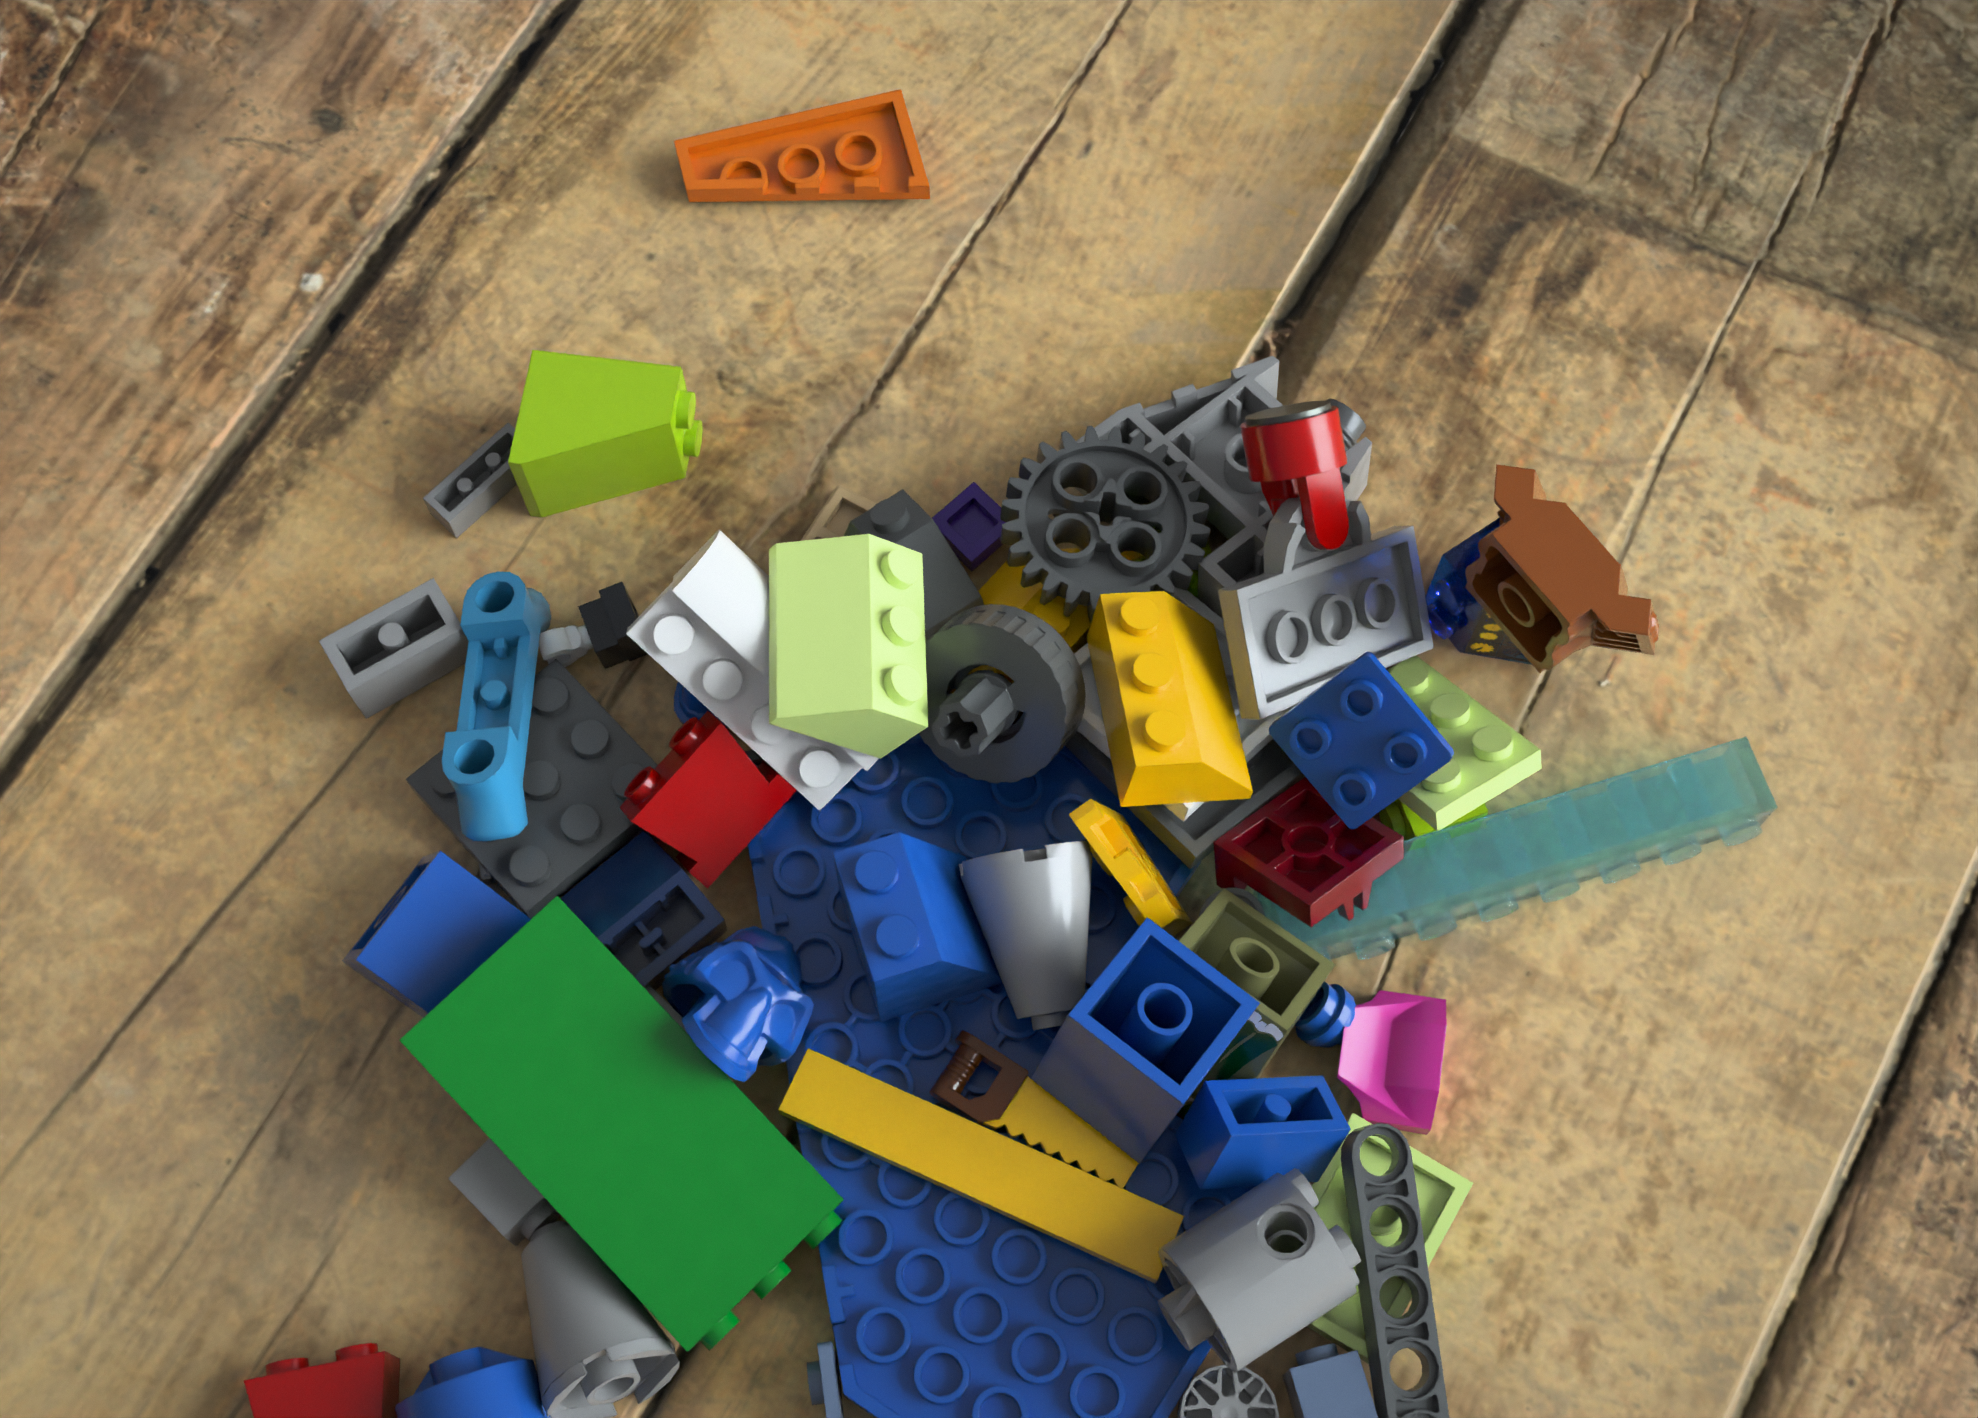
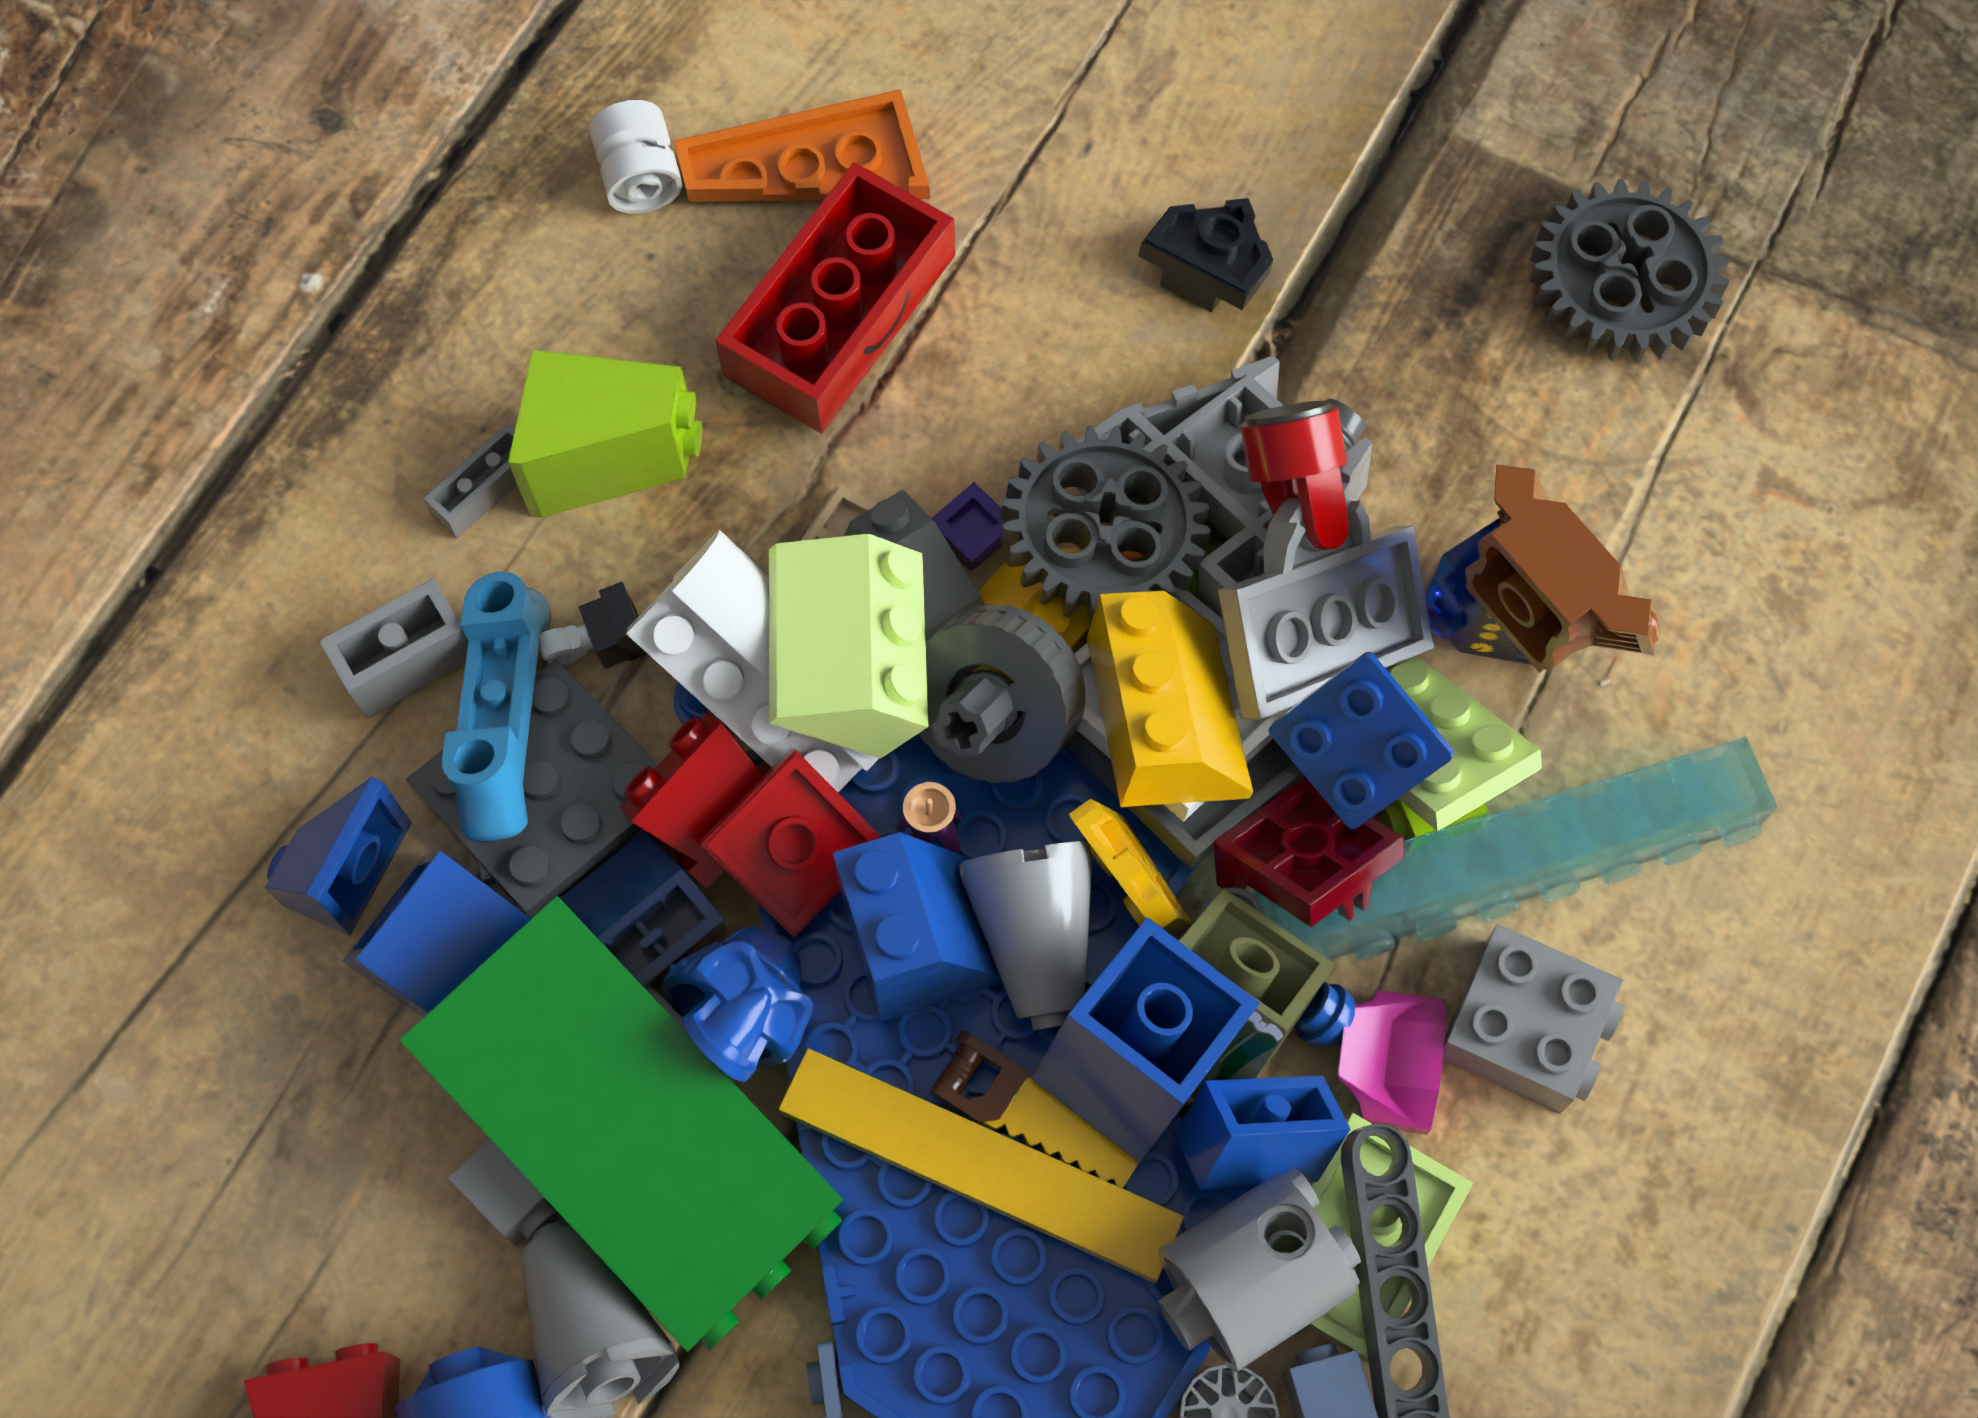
(340, 857): none -> blue slope
(635, 157): none -> white wheel
(784, 840): none -> red tile
(836, 297): none -> red brick
(930, 814): none -> light nougat piece
(1209, 253): none -> black plate
(1533, 1020): none -> light grey brick
(1629, 270): none -> dark grey gear

